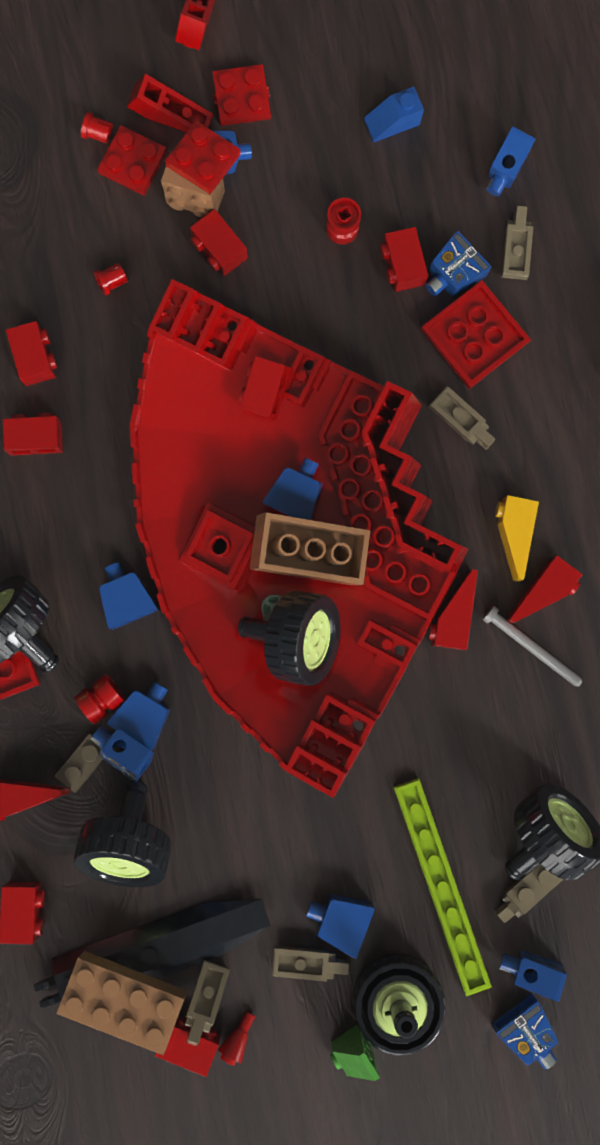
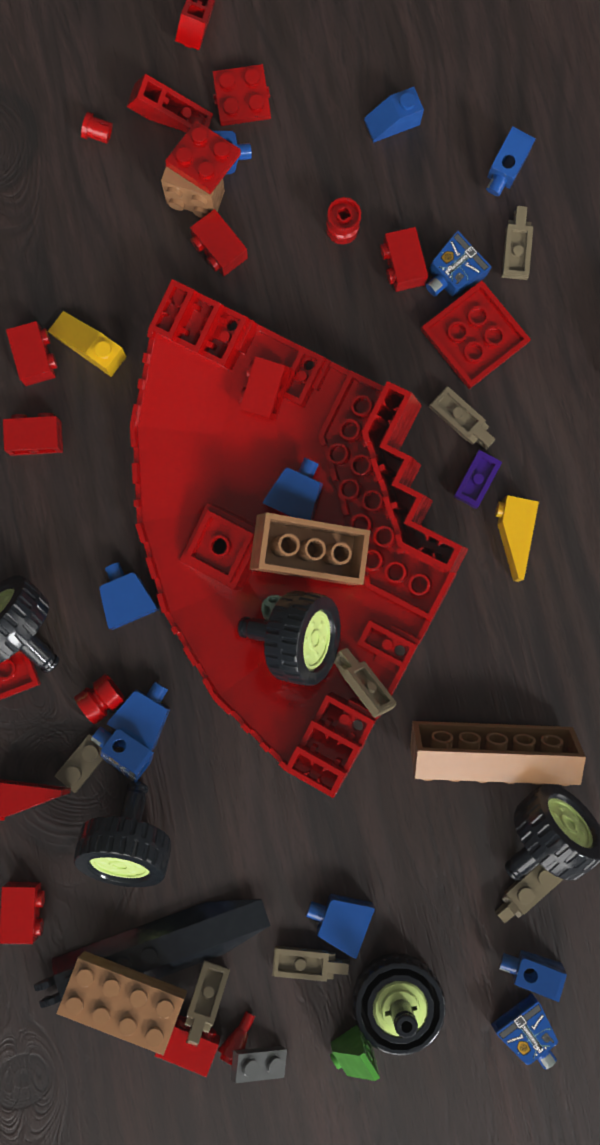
(88, 343): none -> yellow slope
(110, 278): red bush -> none
(132, 160): red plate -> none
(258, 1064): none -> dark grey plate
(364, 683): none -> dark tan hinge
(442, 887): lime tile -> none
(454, 620): red slope -> none
(477, 479): none -> dark purple plate
(493, 616): light grey bar -> none
(496, 753): none -> medium nougat brick
(552, 584): red slope -> none

